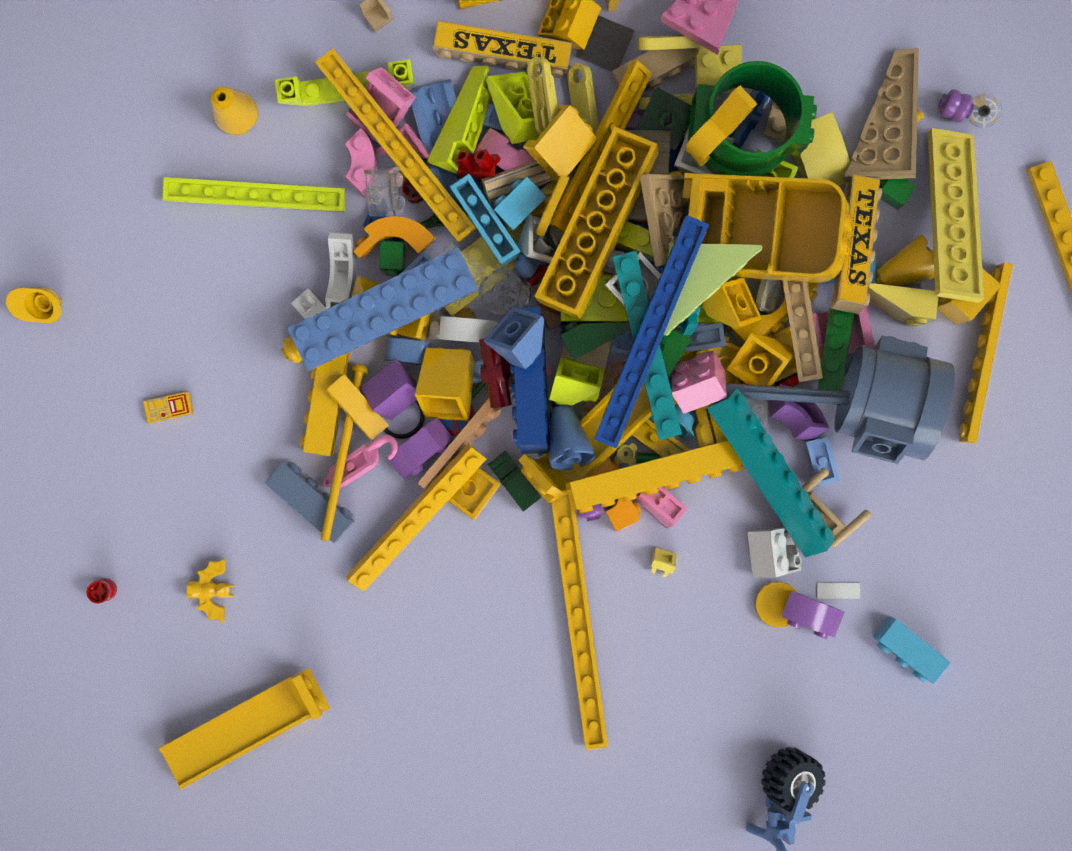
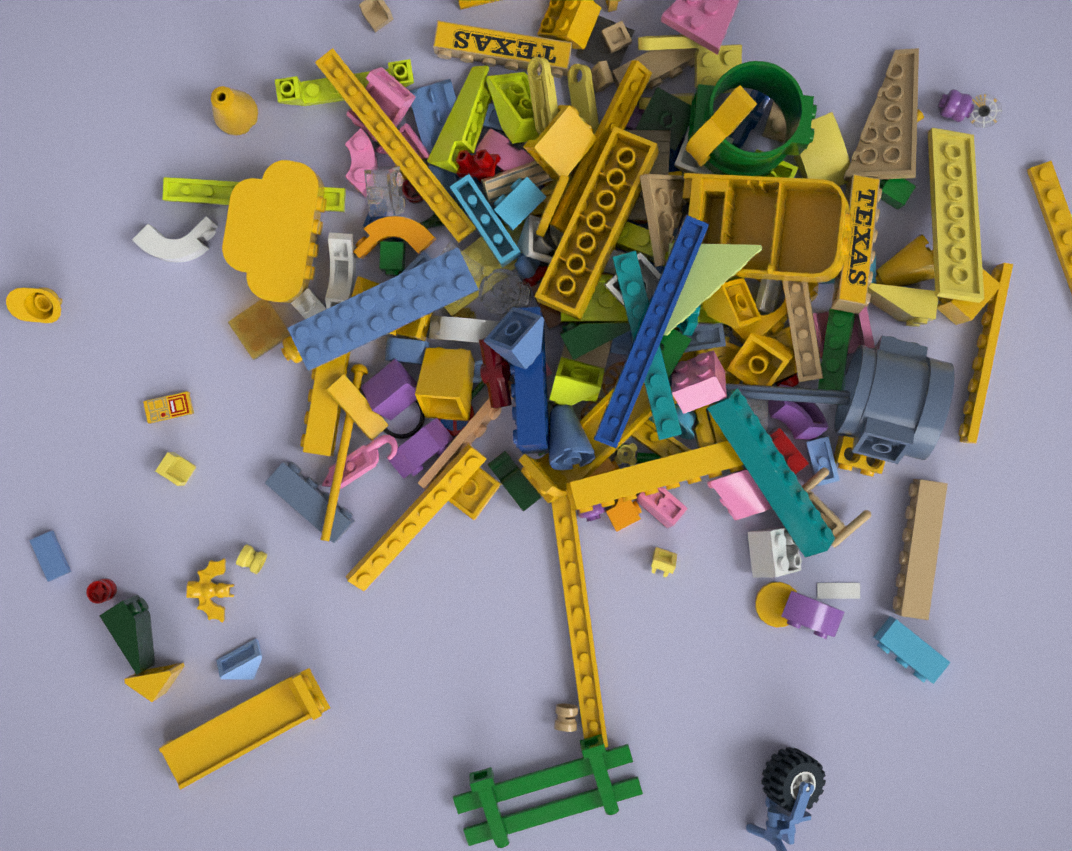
(50, 556): none -> medium blue tile
(132, 631): none -> dark green slope
(154, 681): none -> yellow slope
(175, 468): none -> light yellow panel
(180, 249): none -> white arch
(241, 663): none -> light blue slope
(250, 558): none -> light yellow wheel
(259, 328): none -> clear yellow plate
(275, 230): none -> yellow brick
(566, 717): none -> tan wheel
(595, 761): none -> green fence
(601, 76): none -> tan plate
(616, 37): none -> tan plate
(740, 494): none -> bright pink slope
(791, 454): none -> red brick
(857, 461): none -> yellow brick
(920, 549): none -> tan brick

